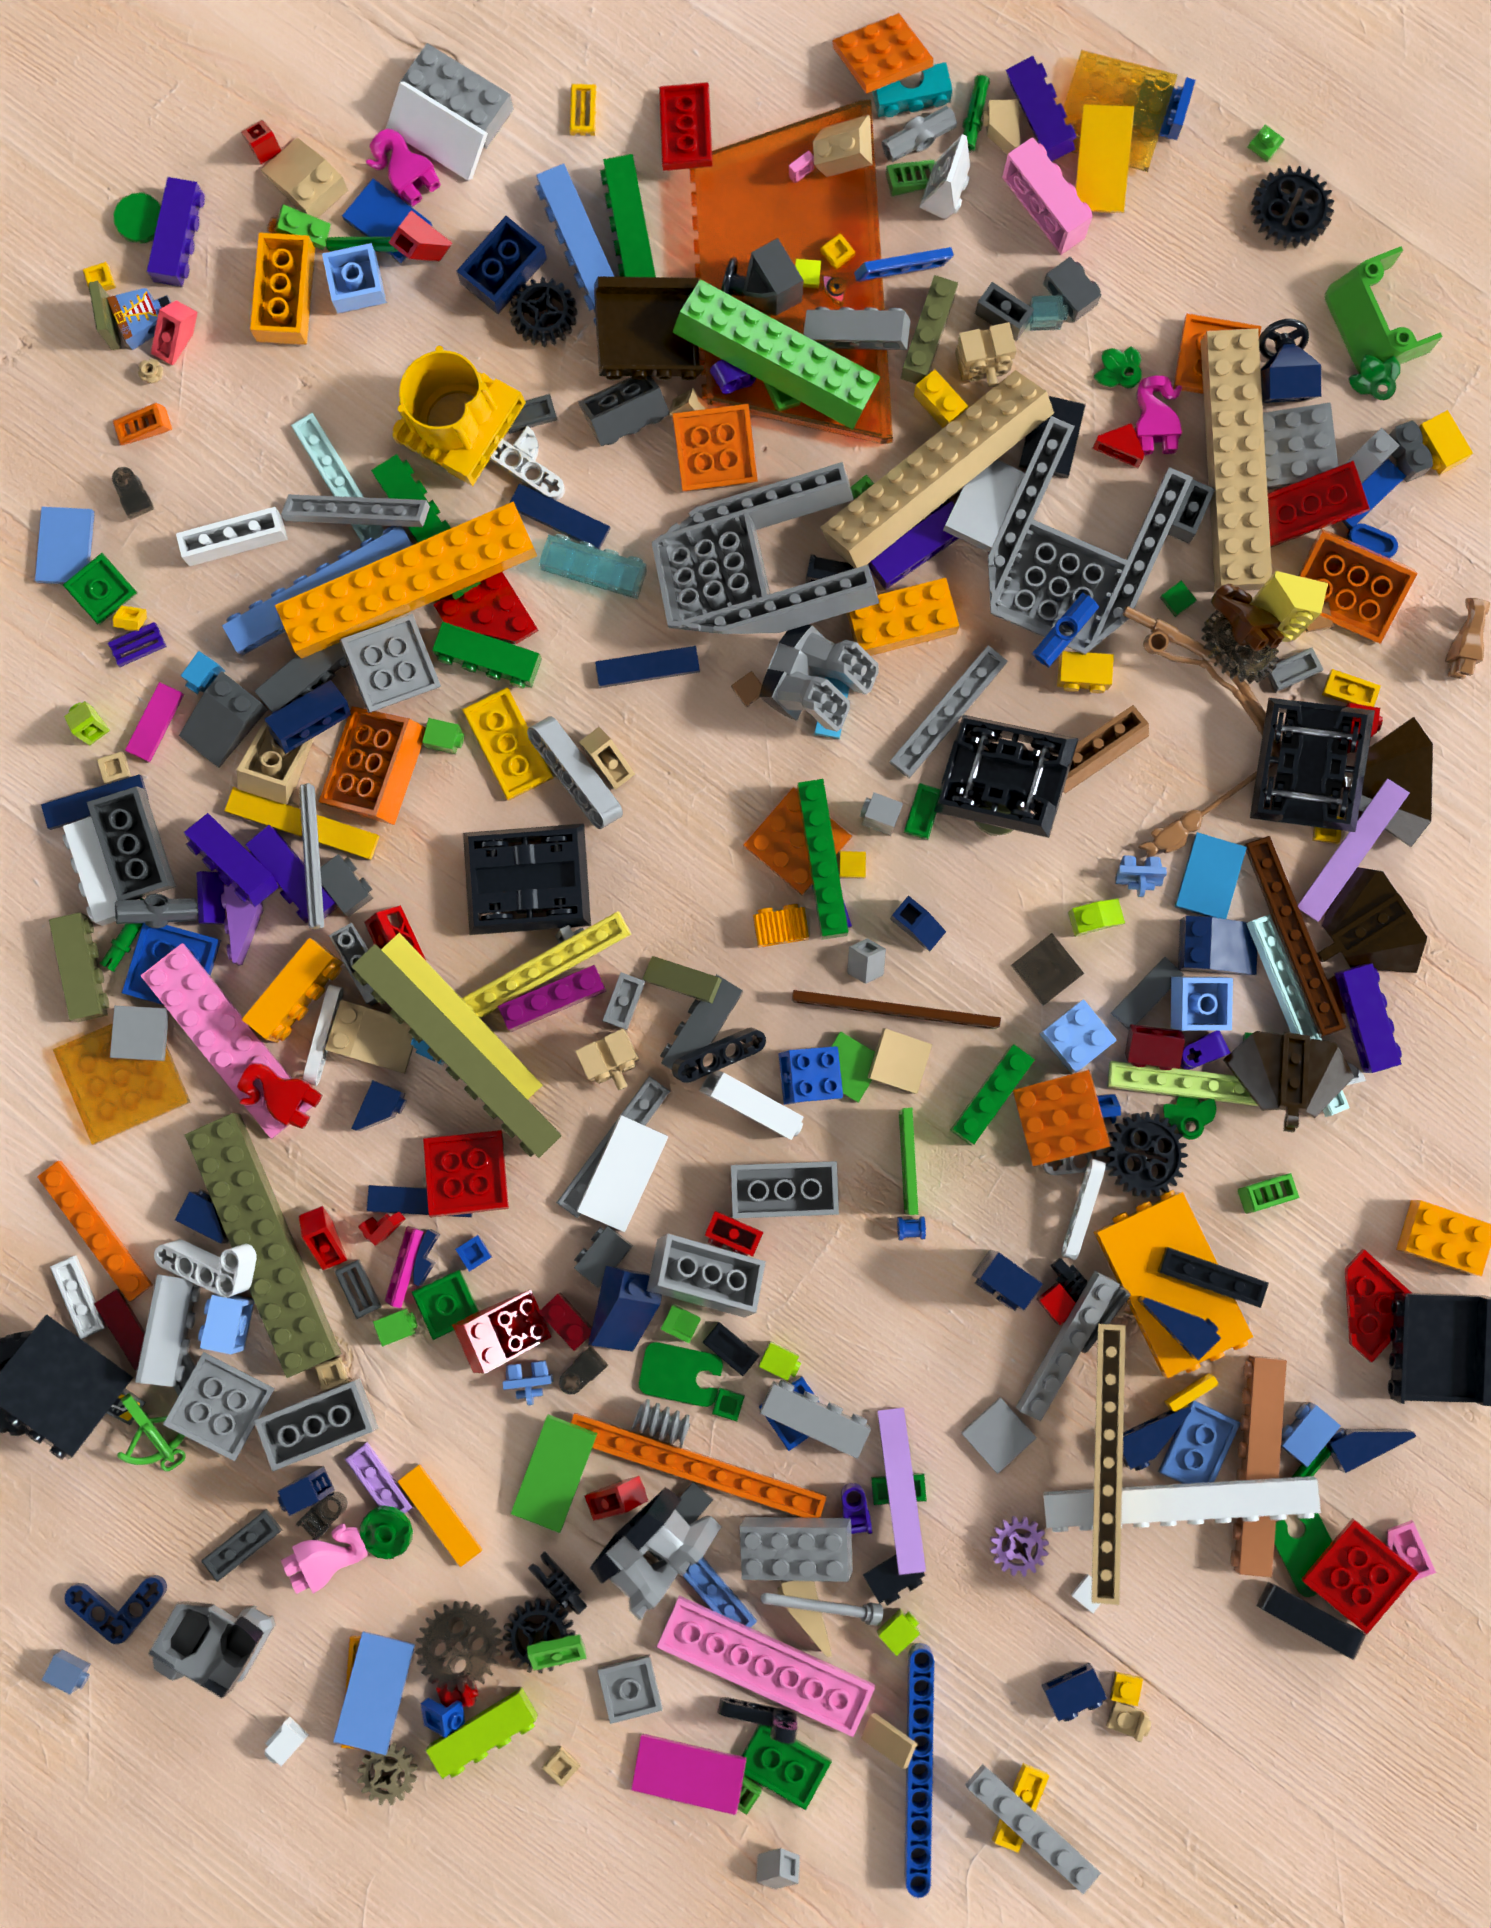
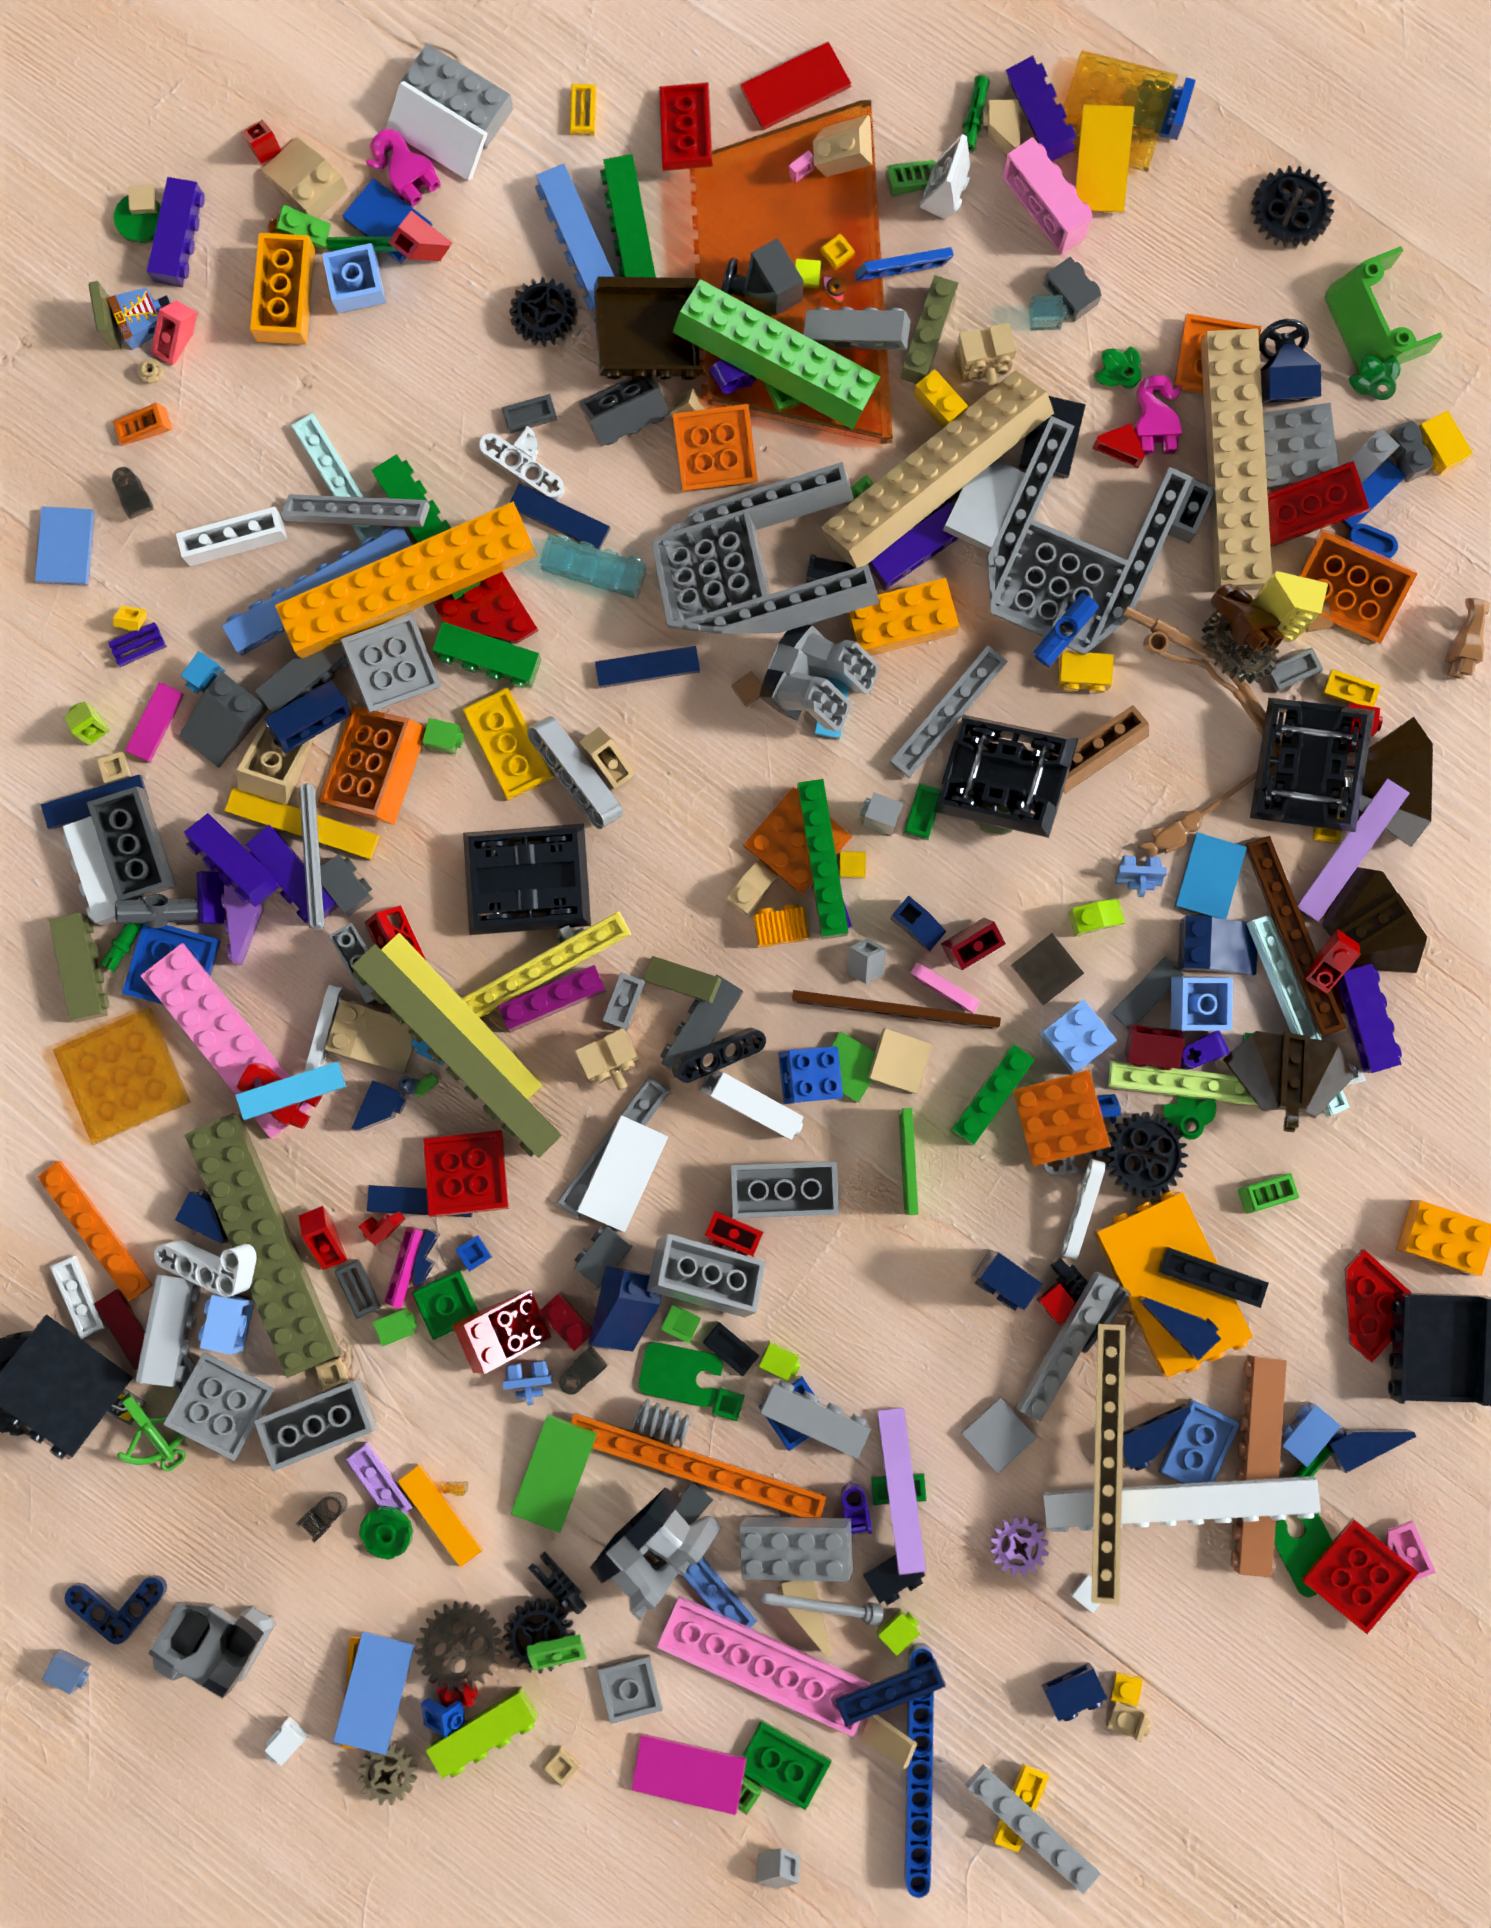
(100, 273): yellow tile -> none
(100, 588): green tile -> none
(139, 1033): light grey tile -> none
(142, 199): none -> tan tile
(241, 1545): dark grey tile -> none
(291, 1090): none -> medium azure tile
(293, 991): light orange brick -> none
(305, 1491): dark blue brick -> none
(322, 1559): bright pink hips -> none
(417, 1087): none -> arm
(455, 1488): none -> clear yellow tile
(470, 442): yellow hose -> none
(501, 264): dark blue brick -> none
(616, 1498): red slope -> none
(751, 888): none -> tan slope
(781, 1721): black beam -> none
(795, 85): none -> red tile
(882, 53): orange plate -> none
(890, 1692): none -> dark blue tile
(911, 1228): blue bush -> none
(919, 133): light grey piece -> none
(934, 91): teal arch -> none
(944, 988): none -> bright pink beam
(973, 943): none -> dark red brick
(1001, 307): dark grey brick -> none
(1178, 598): green tile -> none
(1191, 1392): yellow tile -> none
(1266, 143): bright green tile -> none
(1311, 1620): black beam -> none
(1333, 961): none -> red slope

